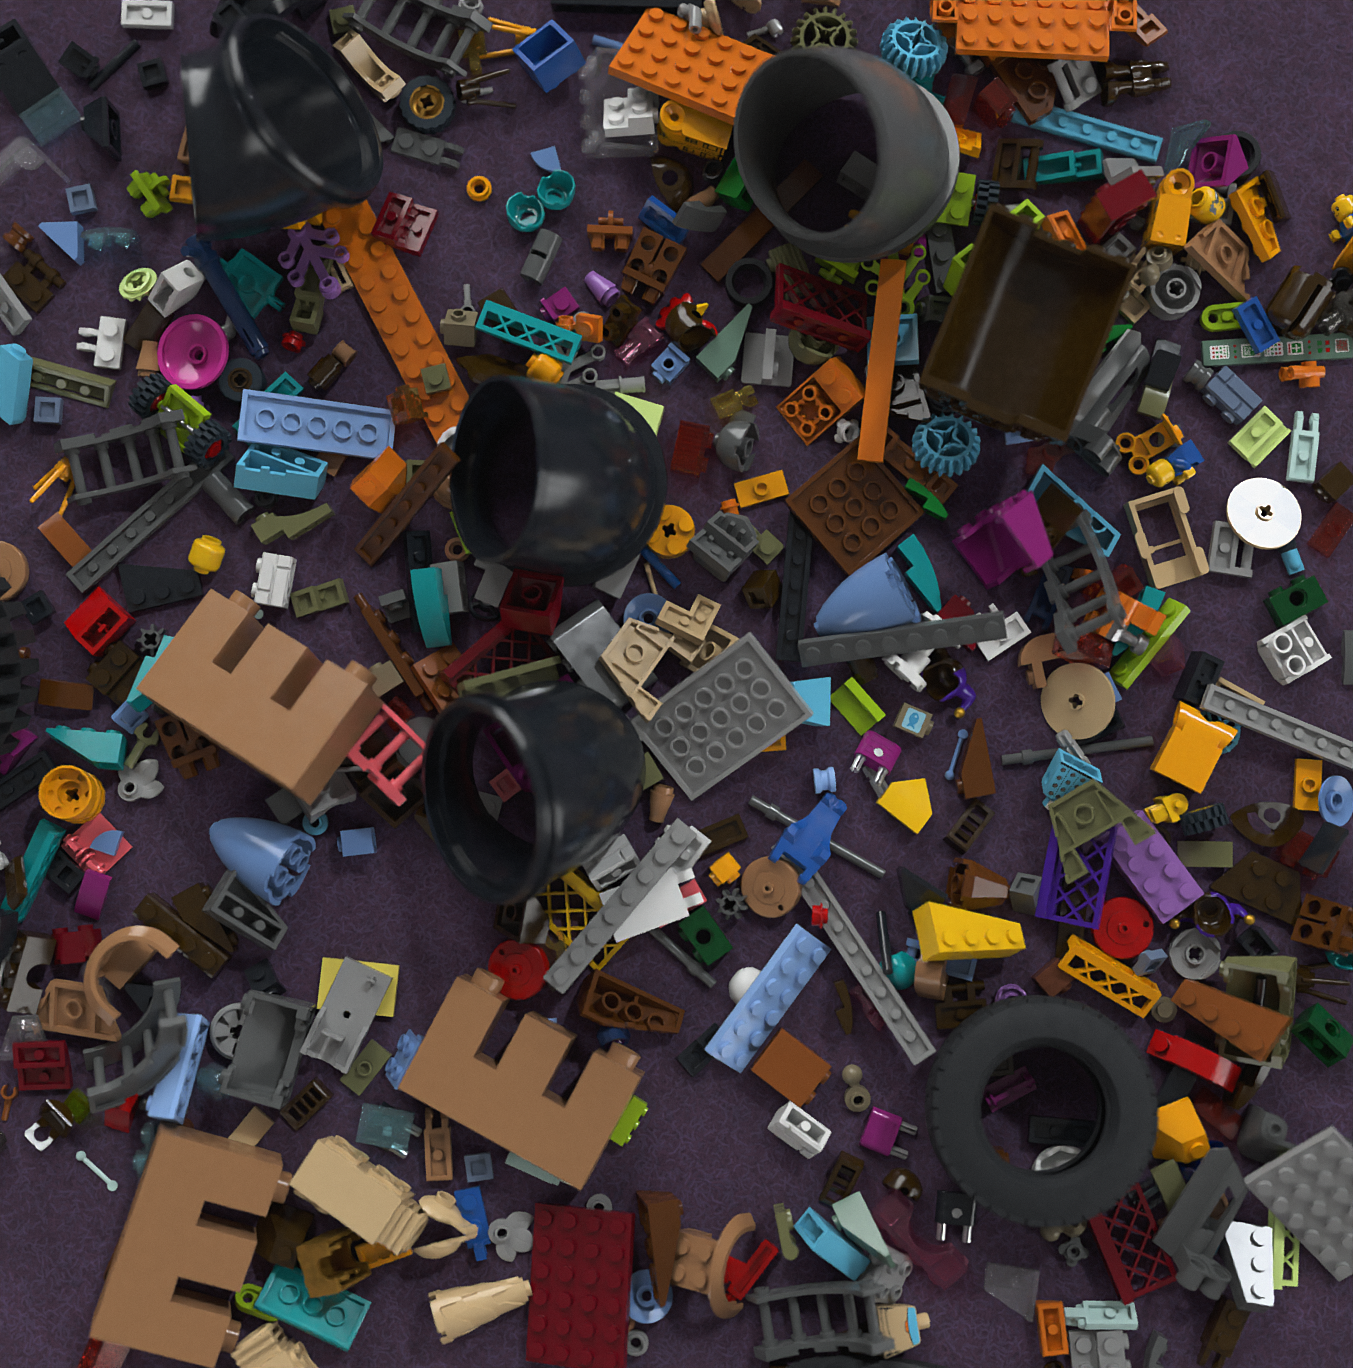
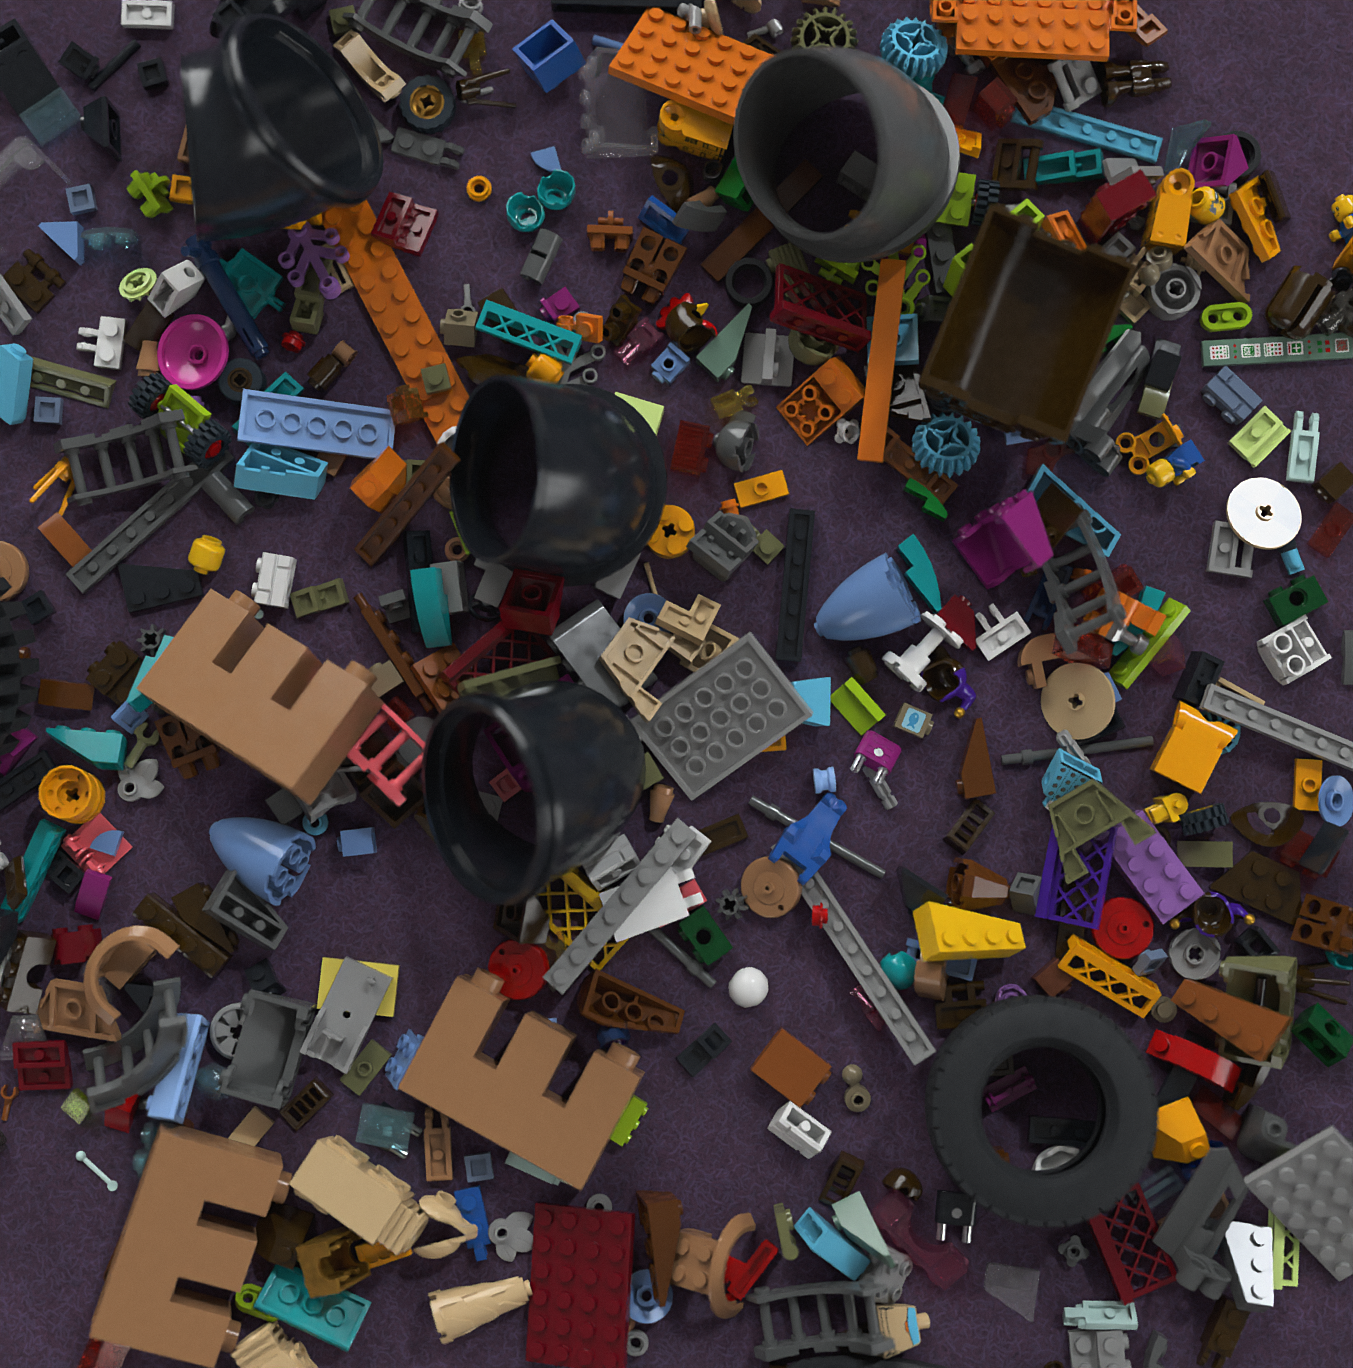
(18, 237): reddish brown wheel -> none
(57, 1117): dark brown piece -> none
(99, 622): red slope -> none
(270, 526): olive slope -> none
(521, 33): light orange plant -> none
(603, 290): medium lavender cone -> none
(622, 385): light grey axle -> none
(632, 114): white plate -> none
(657, 564): blue bar -> none
(724, 869): light orange plate -> none
(762, 589): dark brown panel -> none
(768, 999): light blue plate -> none
(844, 1012): dark brown slope -> none
(853, 508): reddish brown plate -> none
(882, 1131): magenta piece -> none
(884, 942): black piece -> none
(903, 639): dark grey plate -> none
(908, 803): yellow slope -> none
(962, 734): medium blue hinge -> none
(1051, 1328): orange slope -> none
(1053, 1233): dark tan plate -> none
(1168, 1182): olive slope -> none
(1174, 570): tan piece -> none
(1198, 375): dark grey wheel -> none
(1256, 325): blue plate -> none
(1307, 373): orange plate -> none

